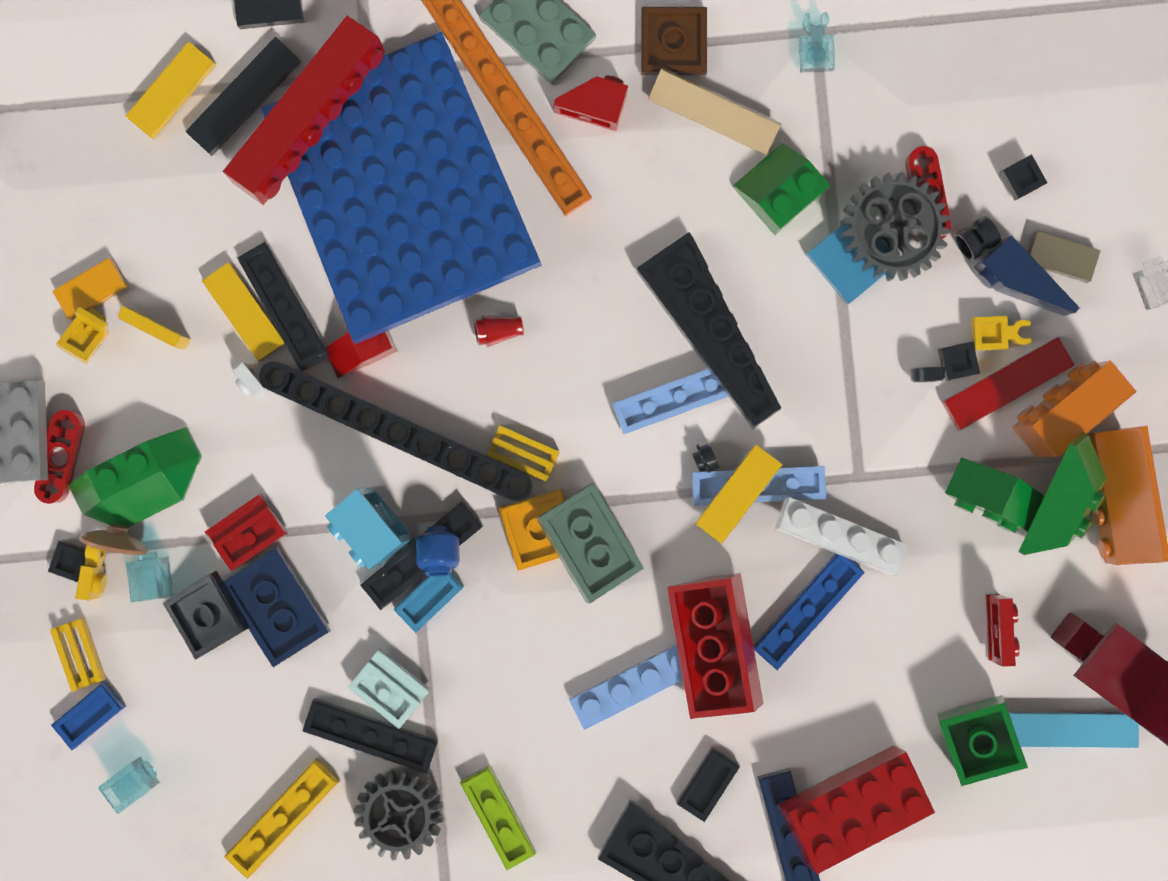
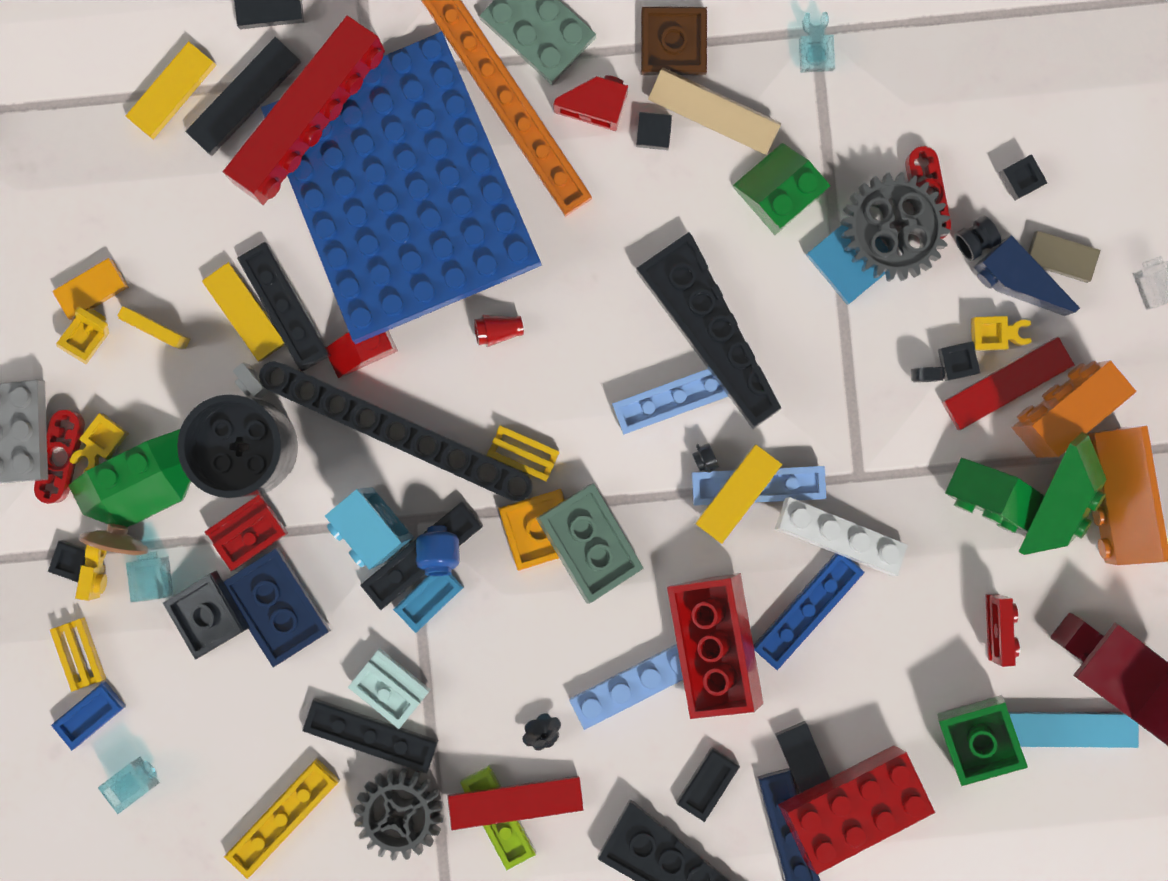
(101, 439): none -> yellow plate
(211, 441): none -> black brick
(515, 802): none -> red tile
(542, 732): none -> black plant
(654, 131): none -> black tile
(802, 756): none -> black tile

